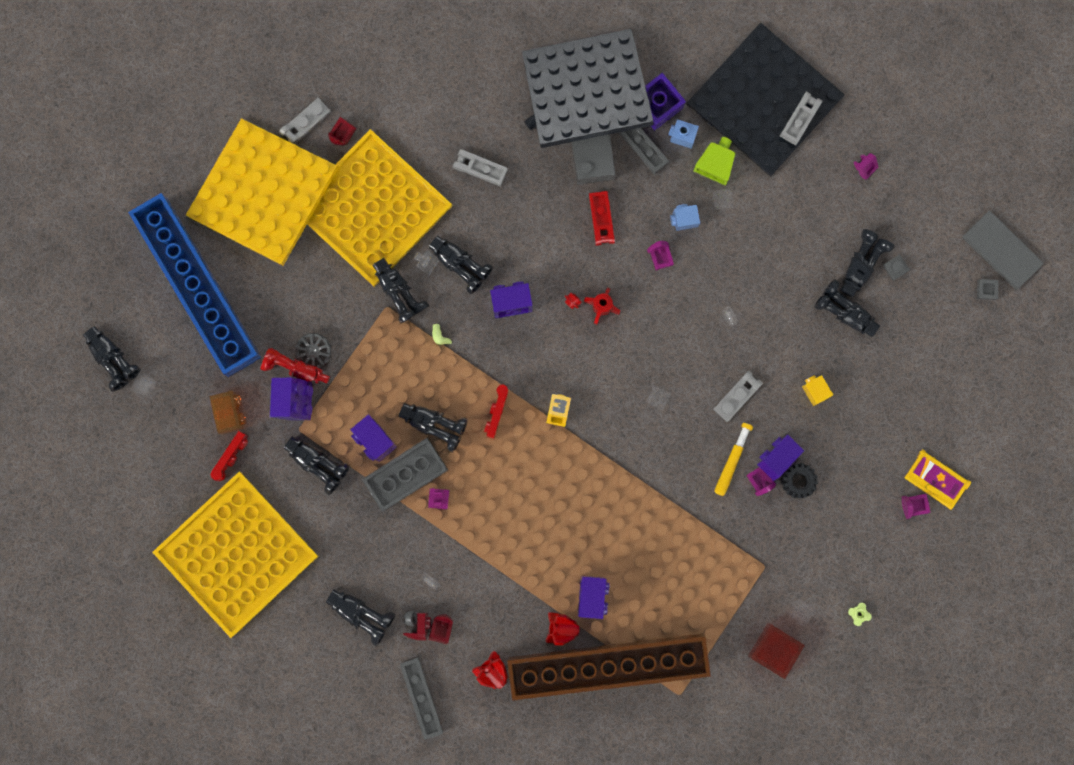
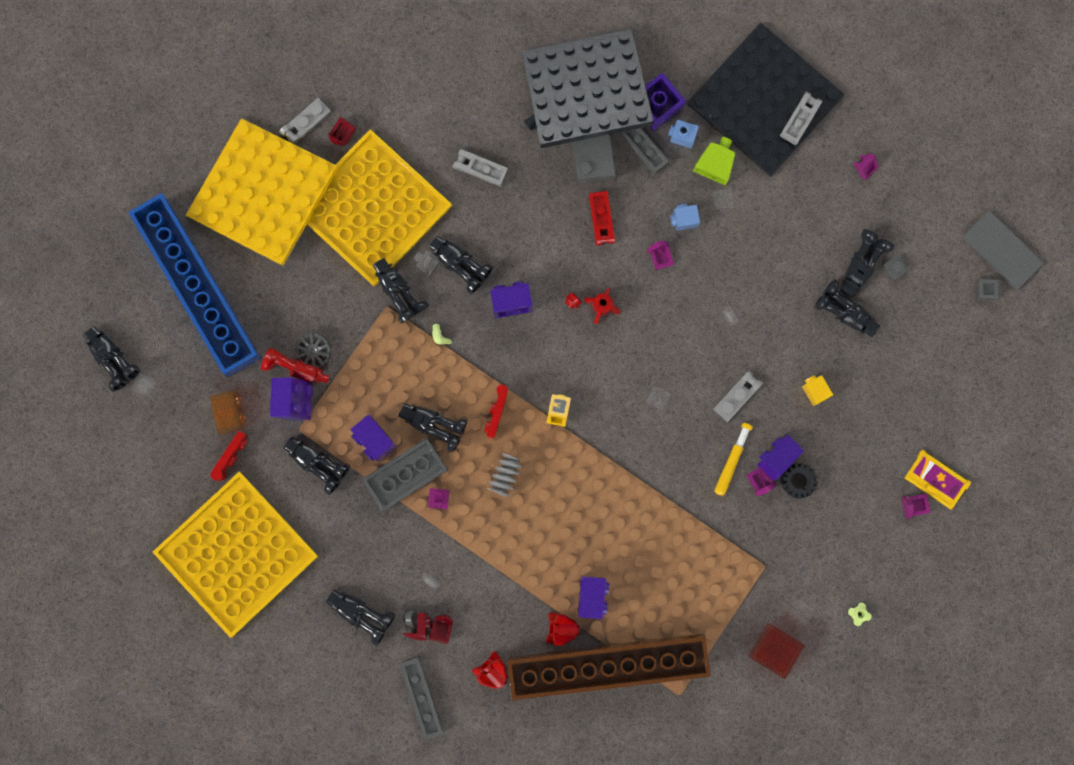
(505, 475): none -> light grey piece

